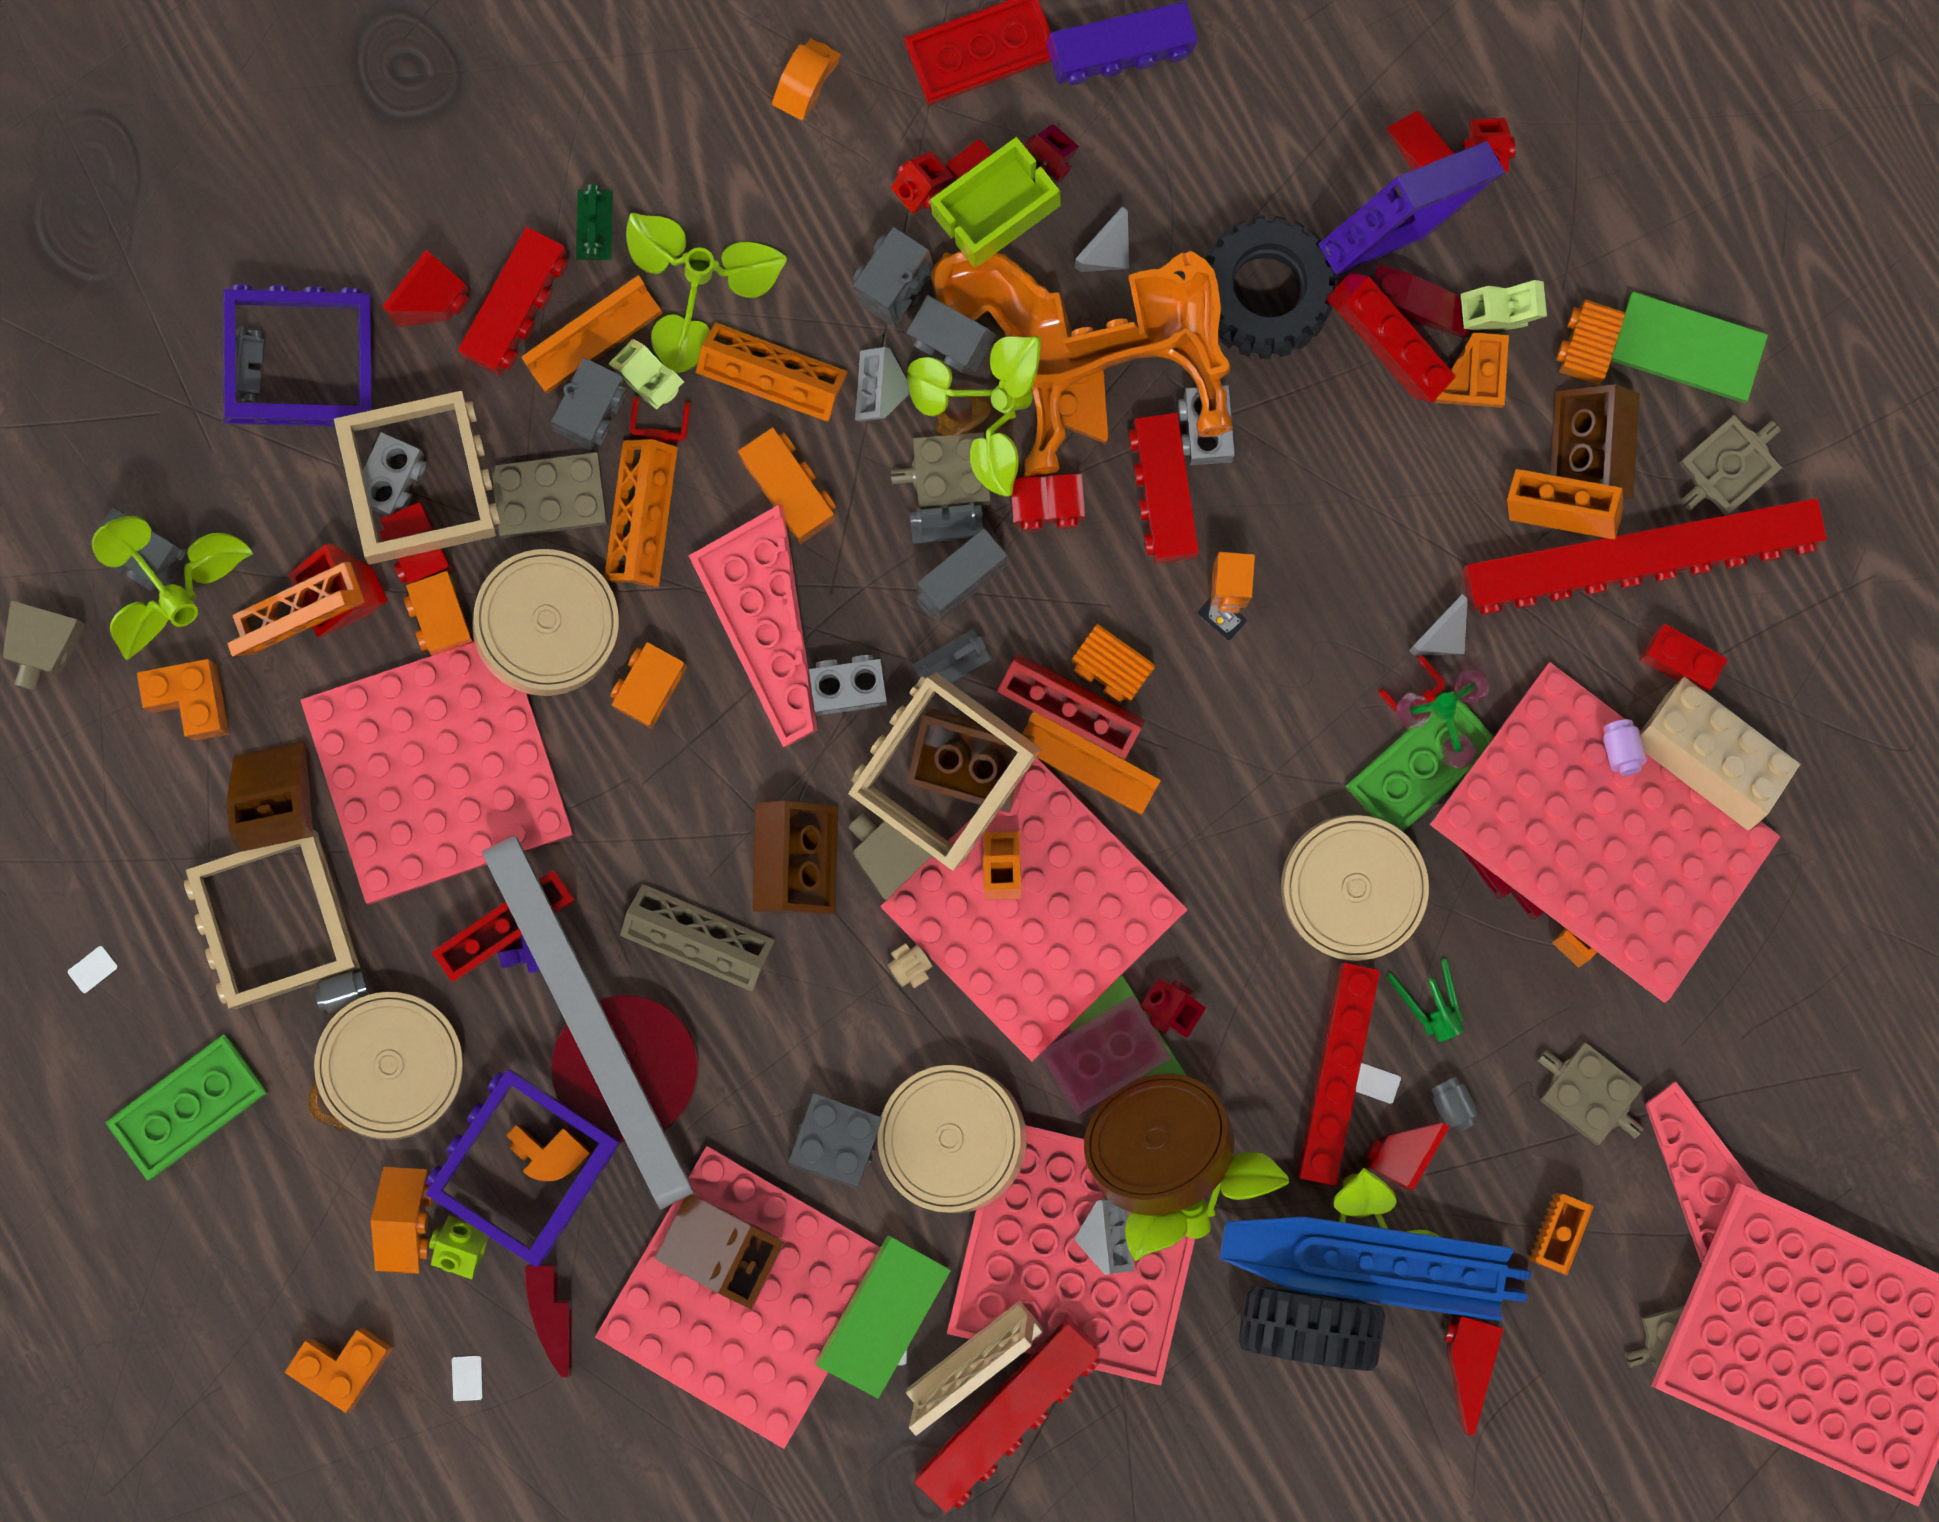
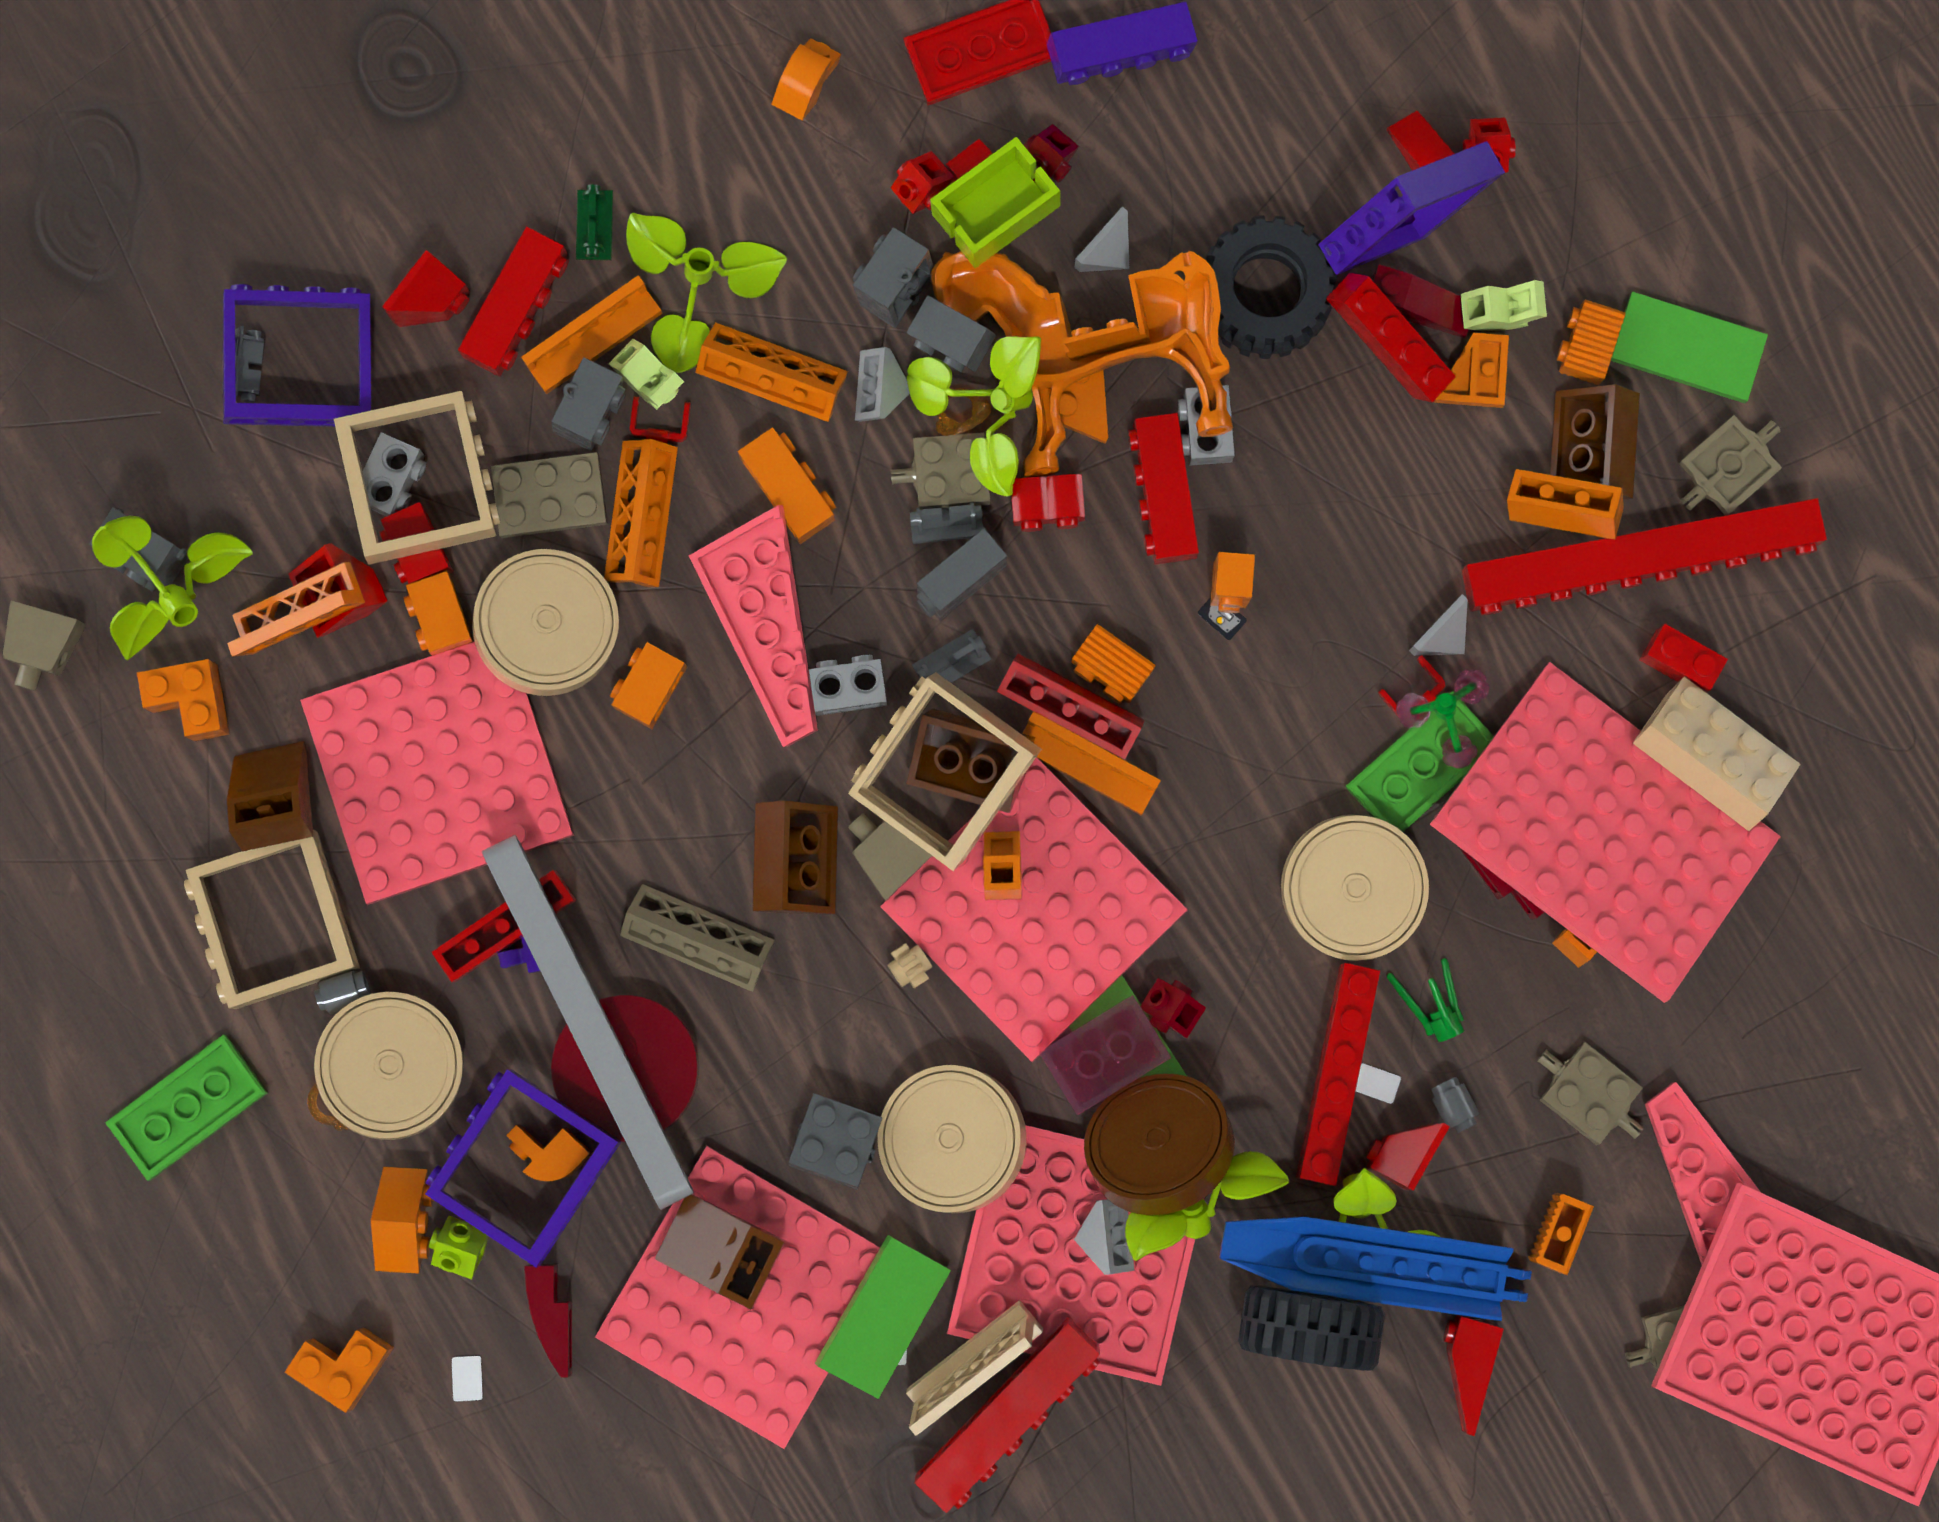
(92, 969): white sticker -> none
(1624, 747): lavender brick -> none

